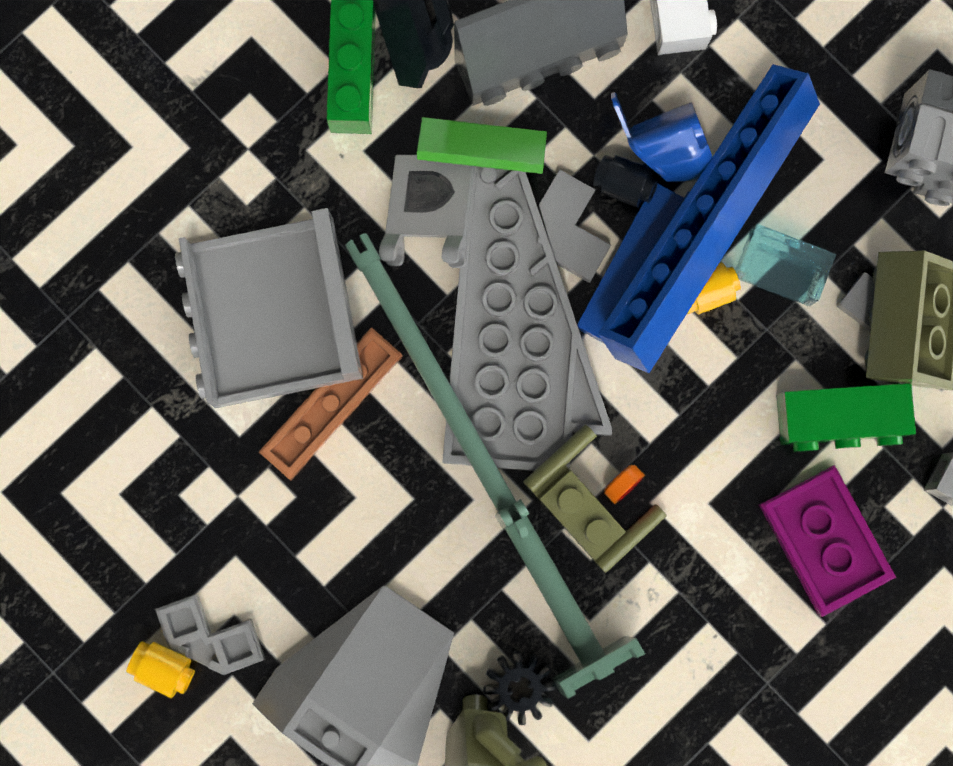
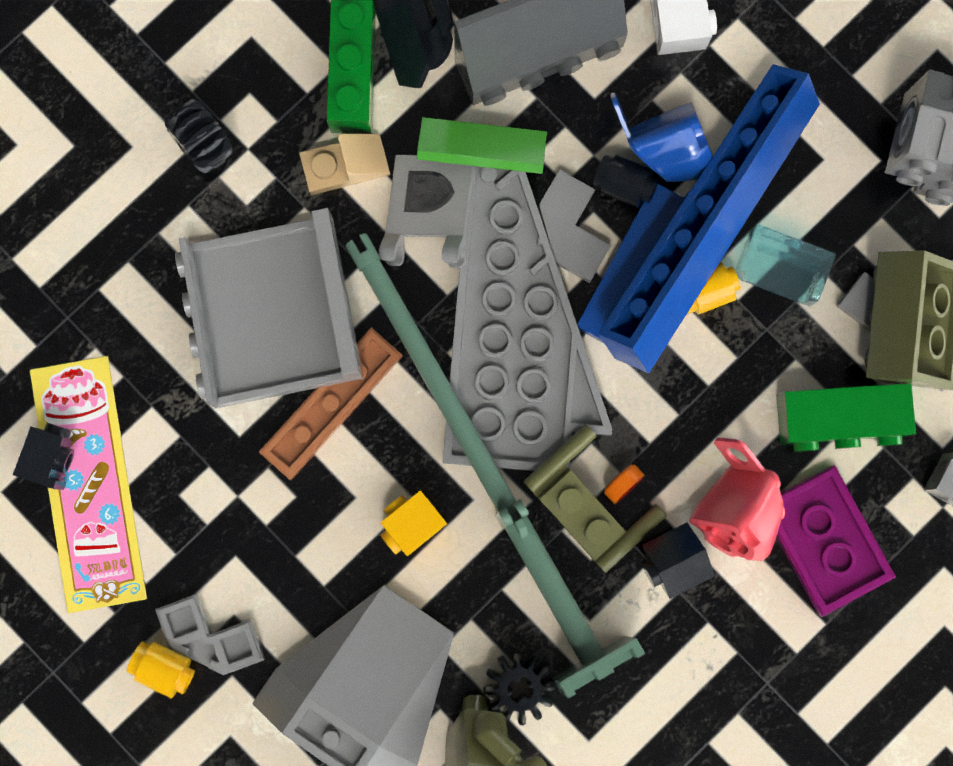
(45, 456): none -> black brick
(95, 509): none -> sticker
(198, 135): none -> black gear
(345, 163): none -> tan slope
(410, 523): none -> yellow brick
(677, 561): none -> black brick
(742, 507): none -> coral piece

